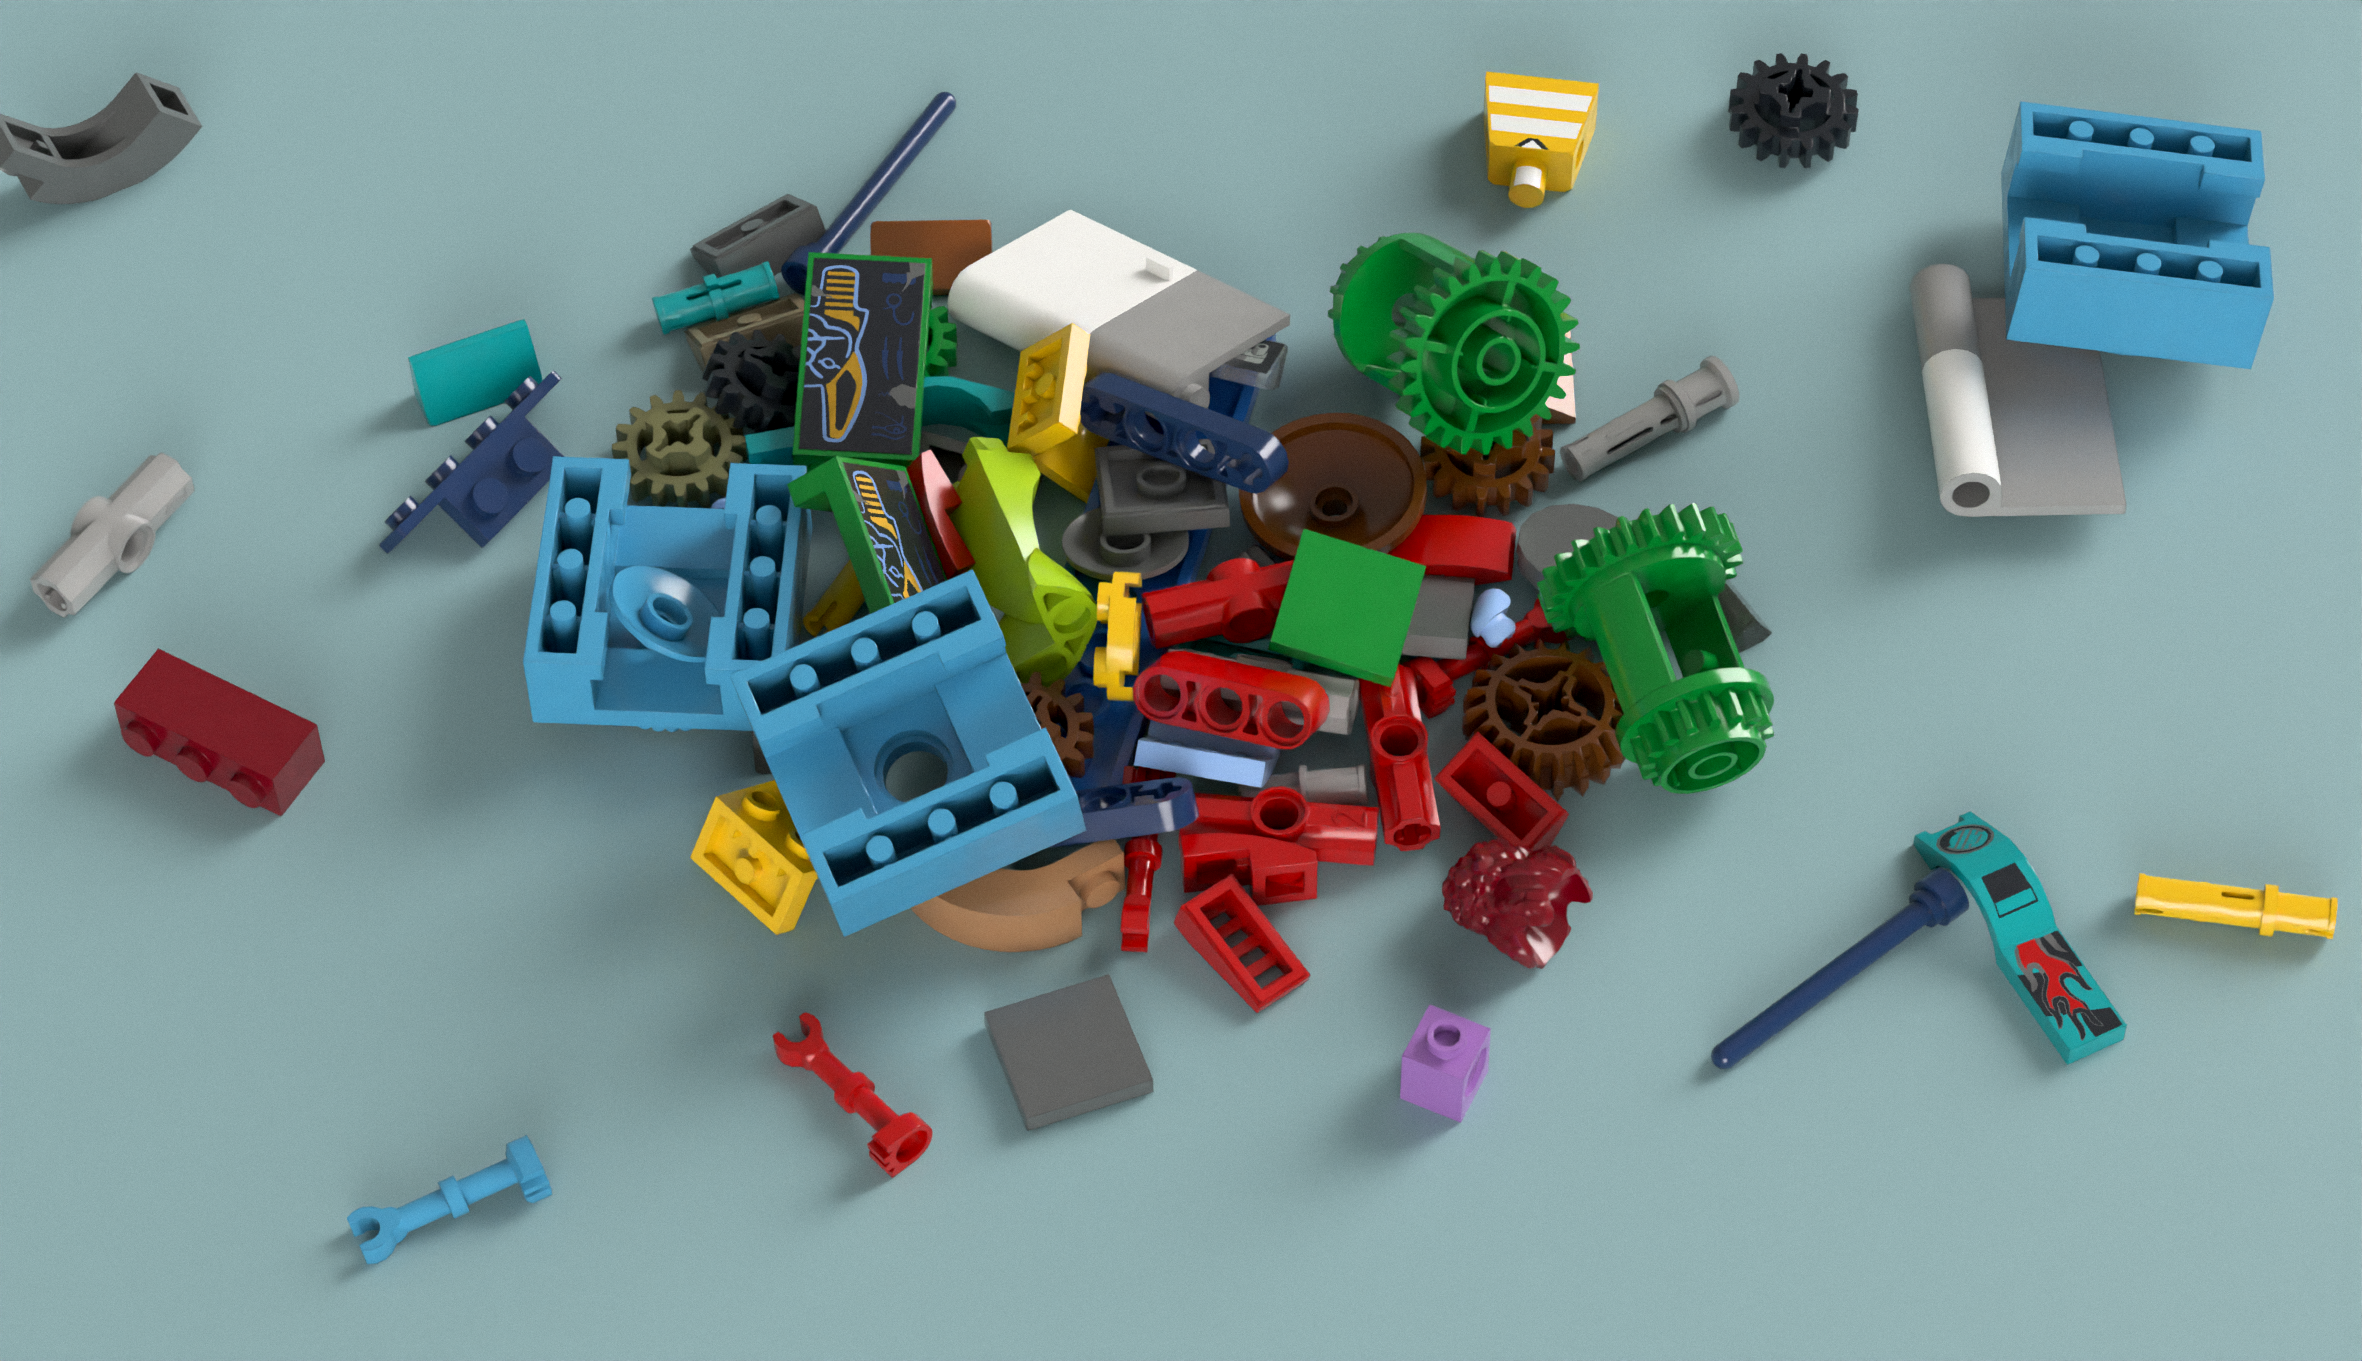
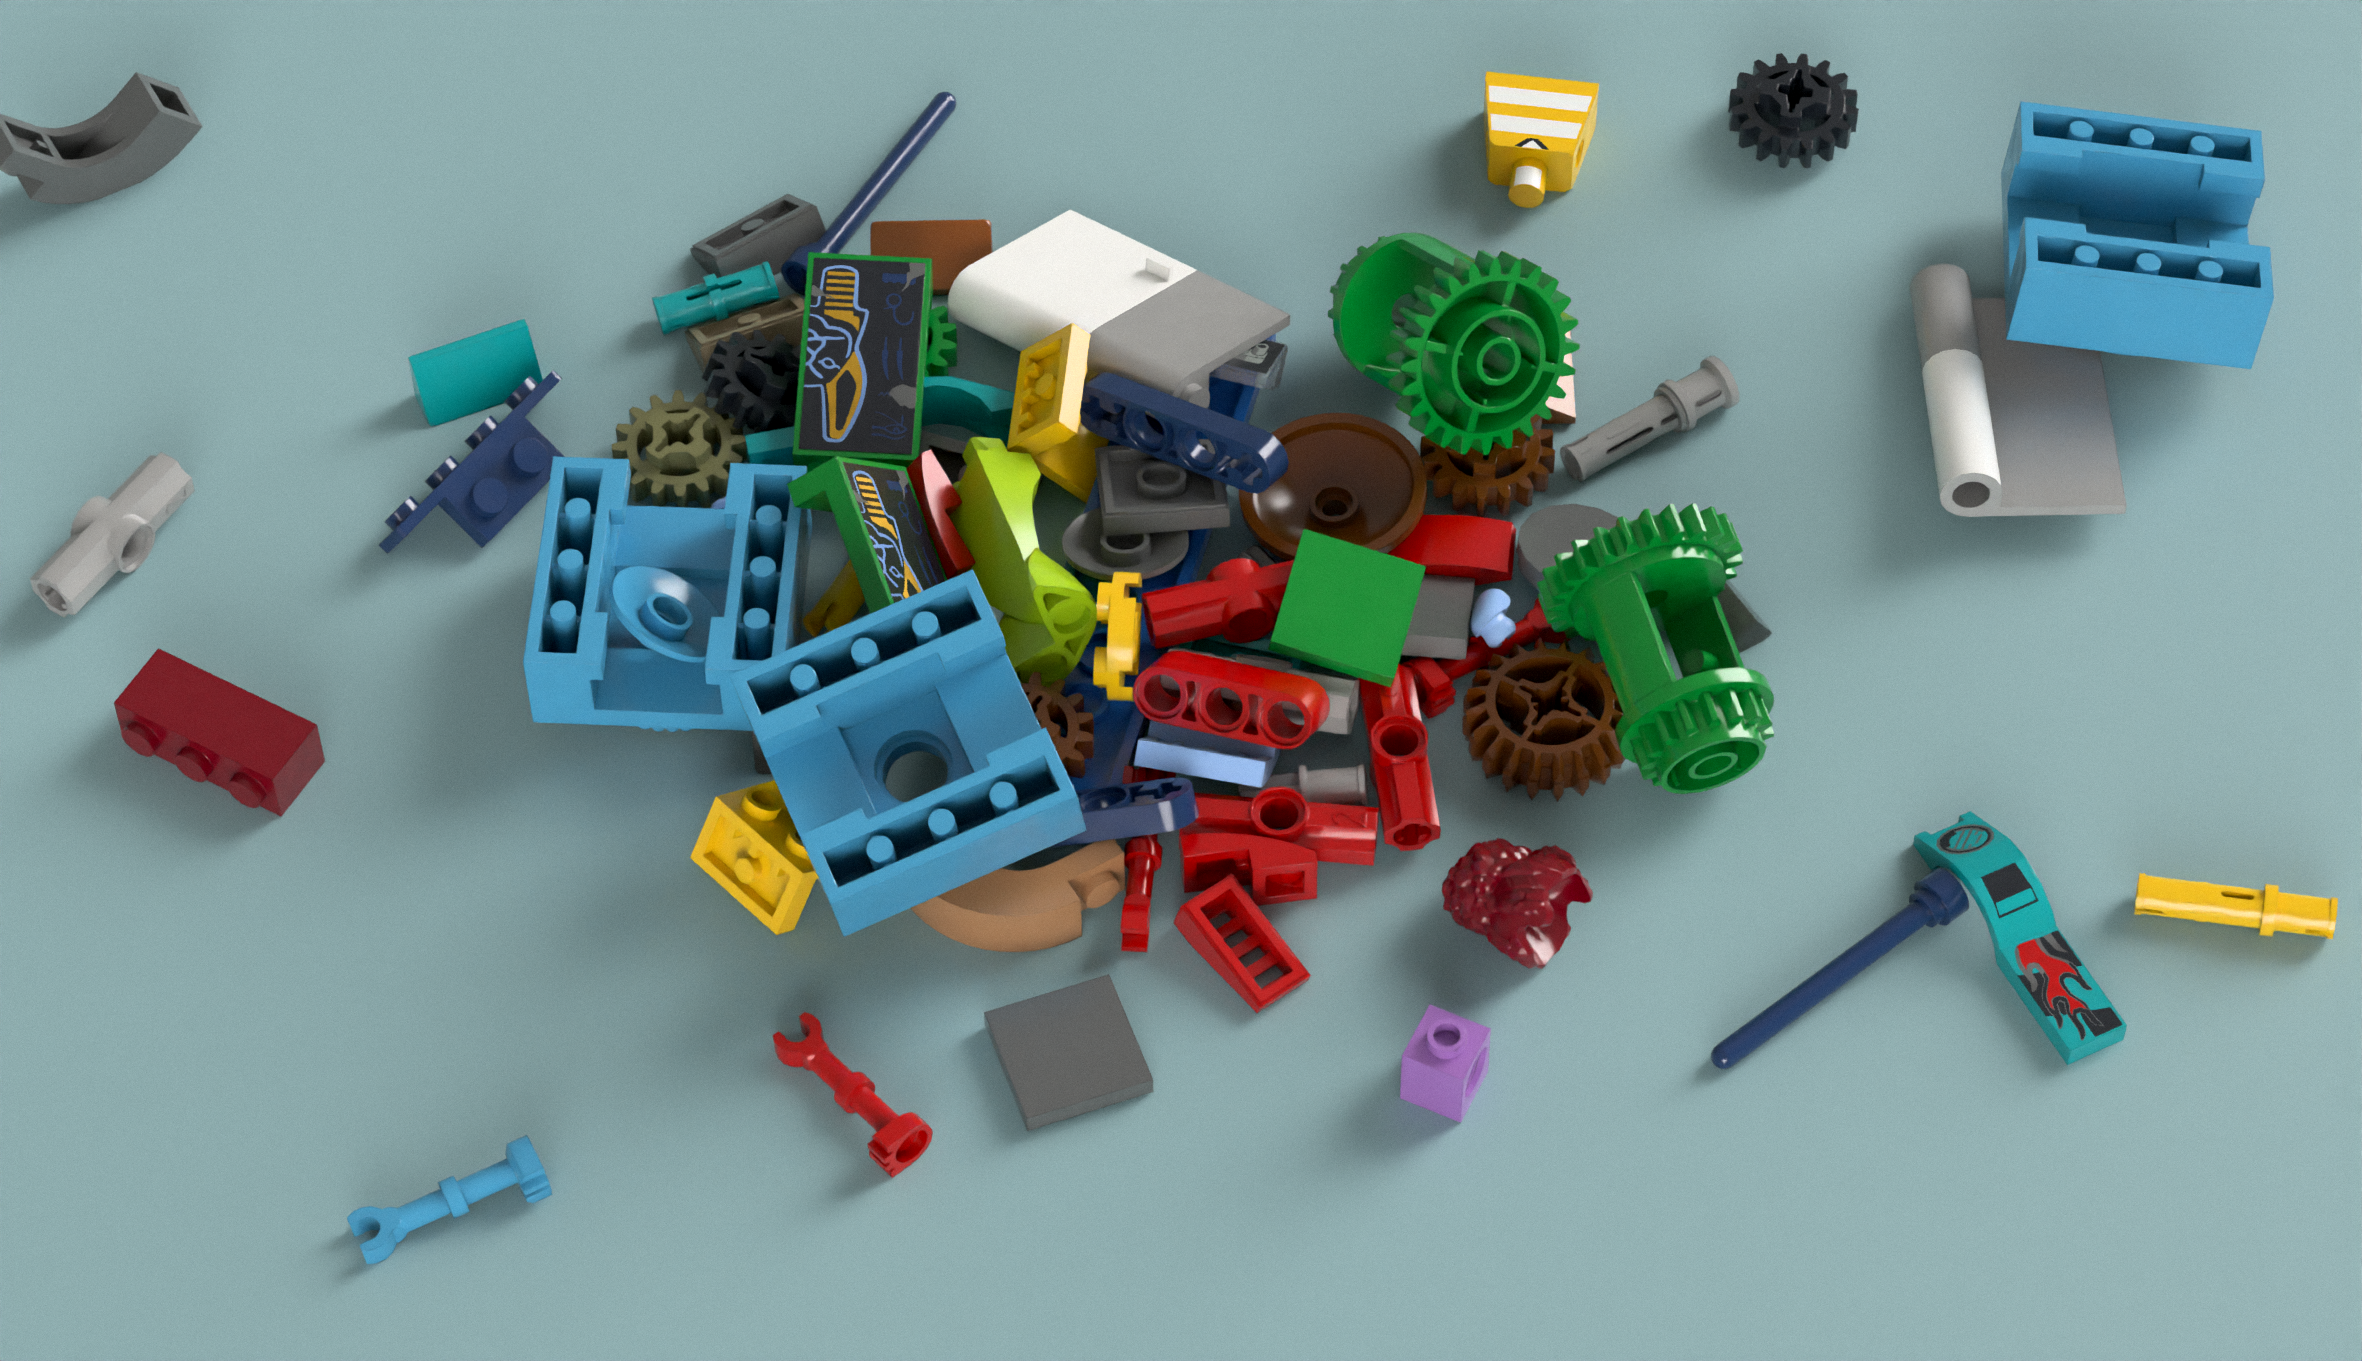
(1501, 795): red slope -> none

